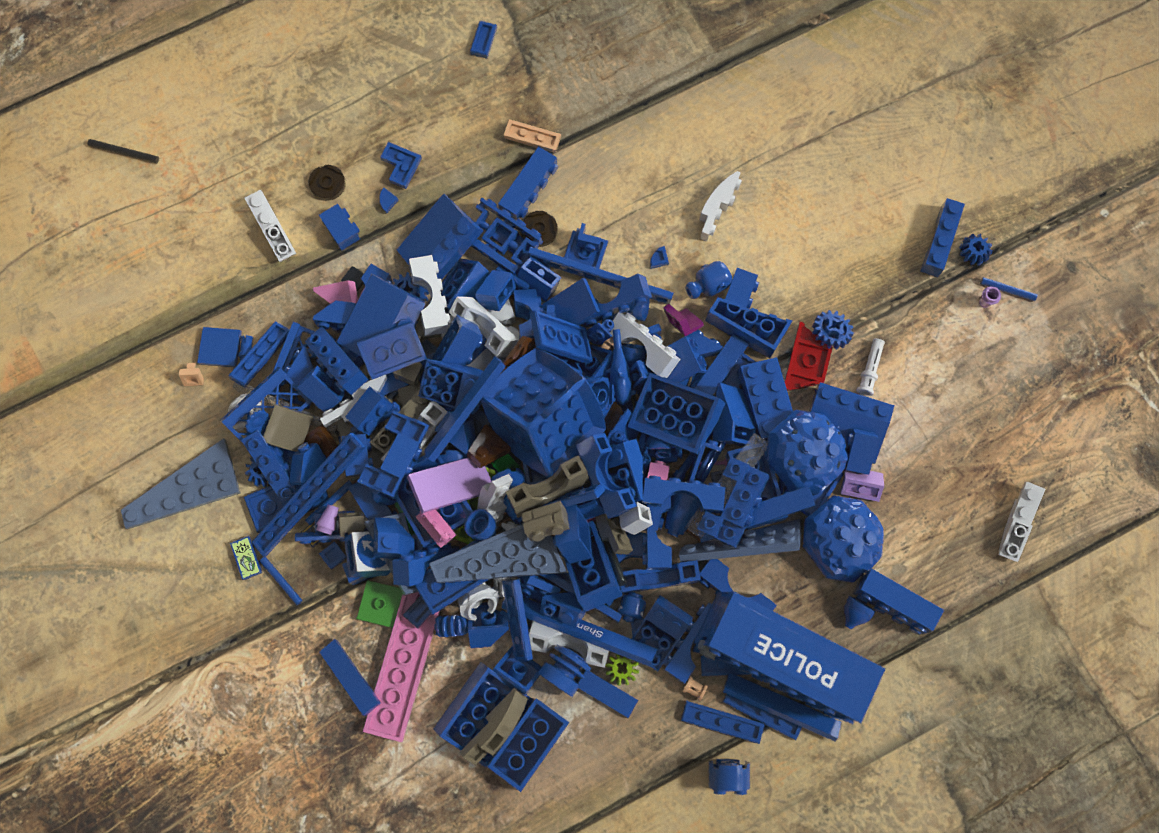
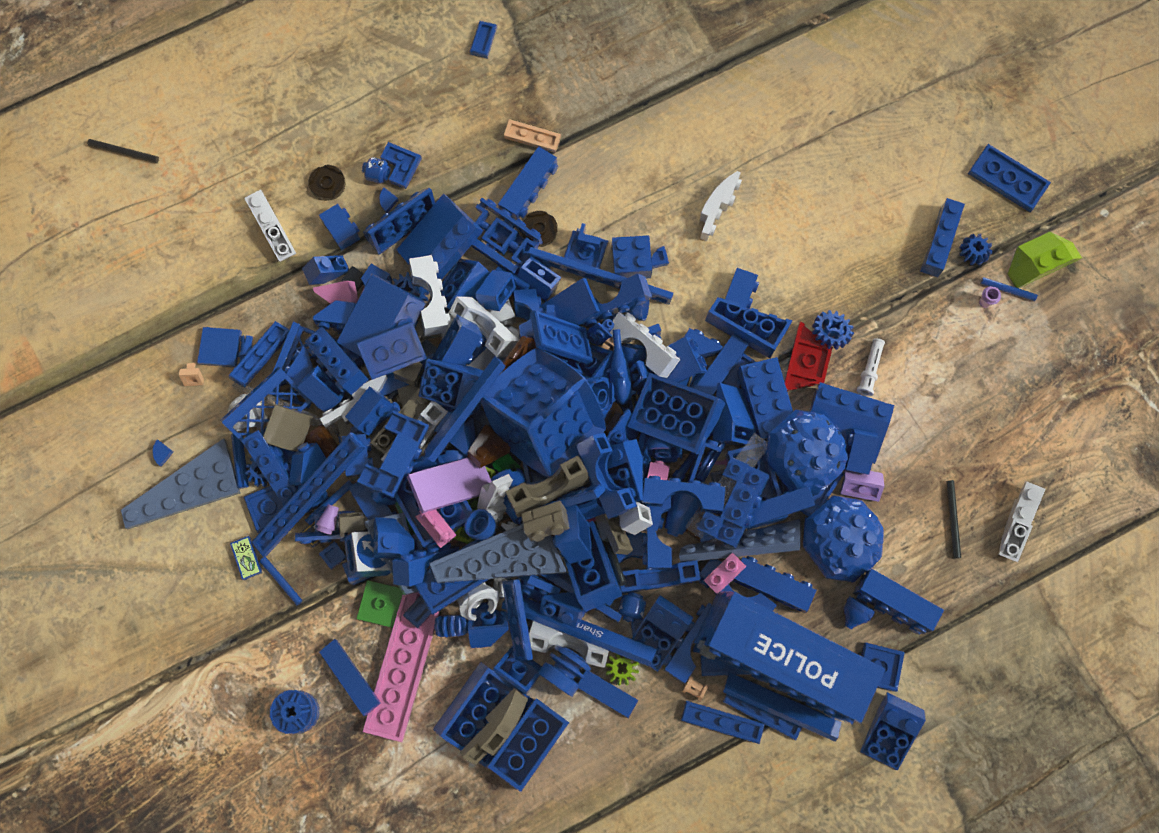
(161, 453): none -> blue tile
(239, 462): none -> blue axle
(257, 421): blue piece -> none
(305, 707): none -> blue wheel
(325, 269): none -> blue slope
(376, 170): none -> blue head
(400, 221): none -> blue slope
(632, 256): none -> blue brick
(683, 321): magenta panel -> none
(710, 280): blue piece -> none
(725, 573): none -> bright pink hinge
(729, 776): blue brick -> none
(775, 585): none -> blue brick
(890, 660): none -> blue tile
(893, 731): none -> blue slope
(953, 519): none -> pearl dark grey bar
(1009, 178): none -> blue tile
(1041, 258): none -> lime wedge

